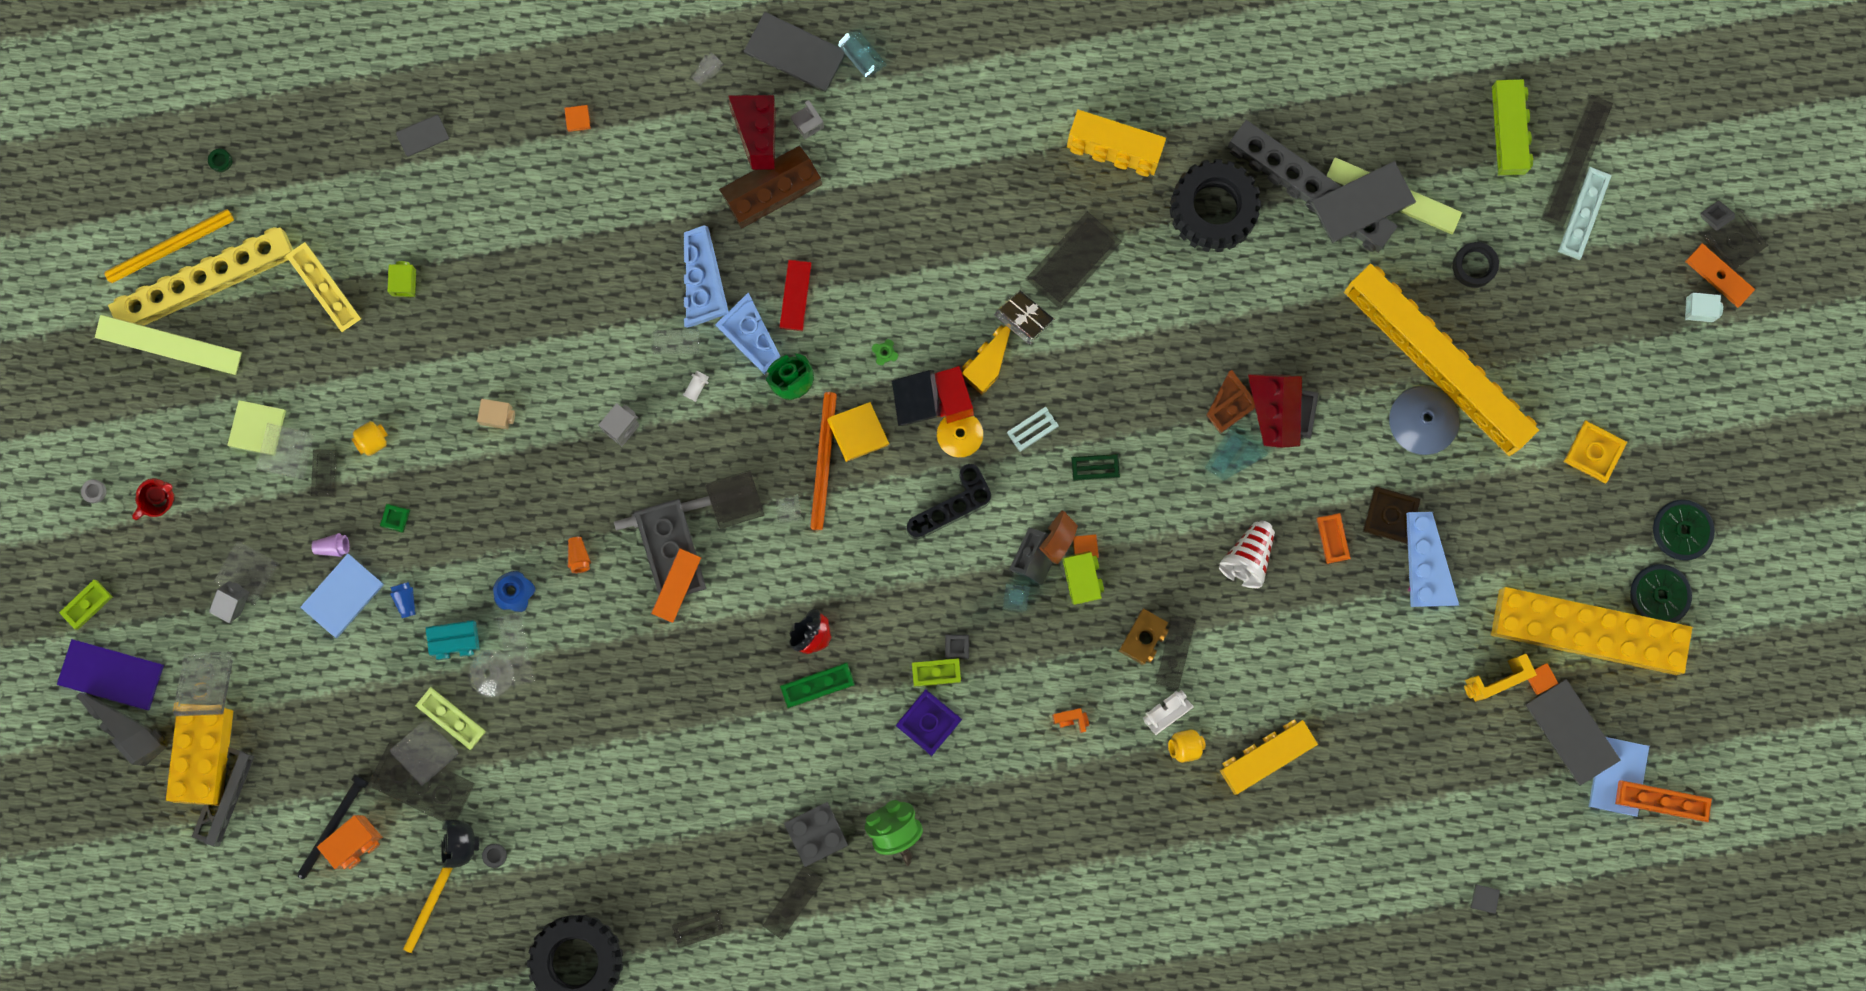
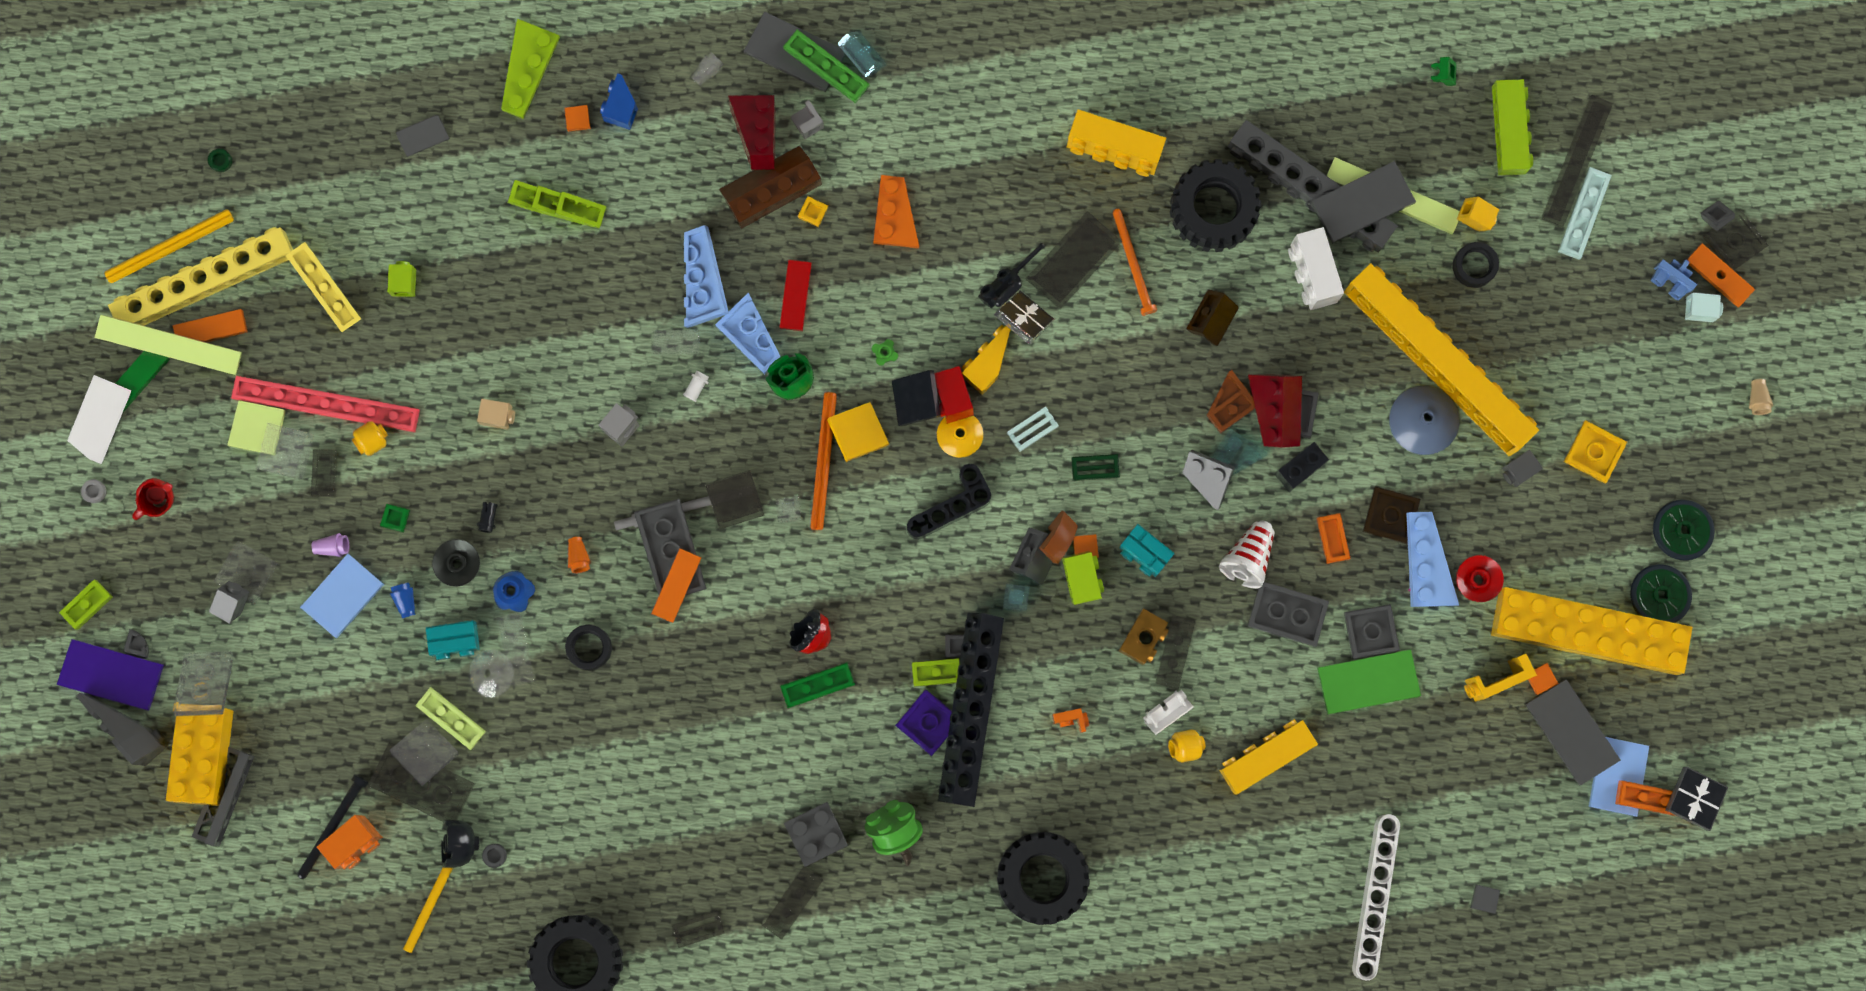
(98, 418): none -> white sticker
(136, 644): none -> dark grey tile
(141, 374): none -> green tile
(213, 327): none -> orange tile
(325, 403): none -> coral tile
(444, 560): none -> pearl dark grey dish
(487, 517): none -> black pin
(528, 61): none -> lime wing
(556, 204): none -> lime slope
(578, 632): none -> black tyre
(620, 107): none -> blue slope
(812, 211): none -> yellow tile
(826, 66): none -> bright green tile
(894, 215): none -> orange wing
(970, 709): none -> black brick
(1005, 284): none -> black piece
(1075, 870): none -> black tyre
(1146, 551): none -> teal brick
(1147, 308): none -> orange bar
(1208, 476): none -> wing
(1213, 316): none -> dark brown panel
(1288, 614): none -> dark grey plate
(1301, 467): none -> black brick
(1316, 269): none -> white brick
(1369, 682): none -> bright green tile
(1371, 631): none -> dark grey tile
(1383, 886): none -> white beam
(1447, 71): none -> green tile
(1478, 214): none -> yellow brick
(1491, 578): none -> red dish
(1521, 469): none -> dark grey brick
(1677, 274): none -> medium blue hips
(1696, 798): none -> black tile
(1760, 398): none -> tan cone

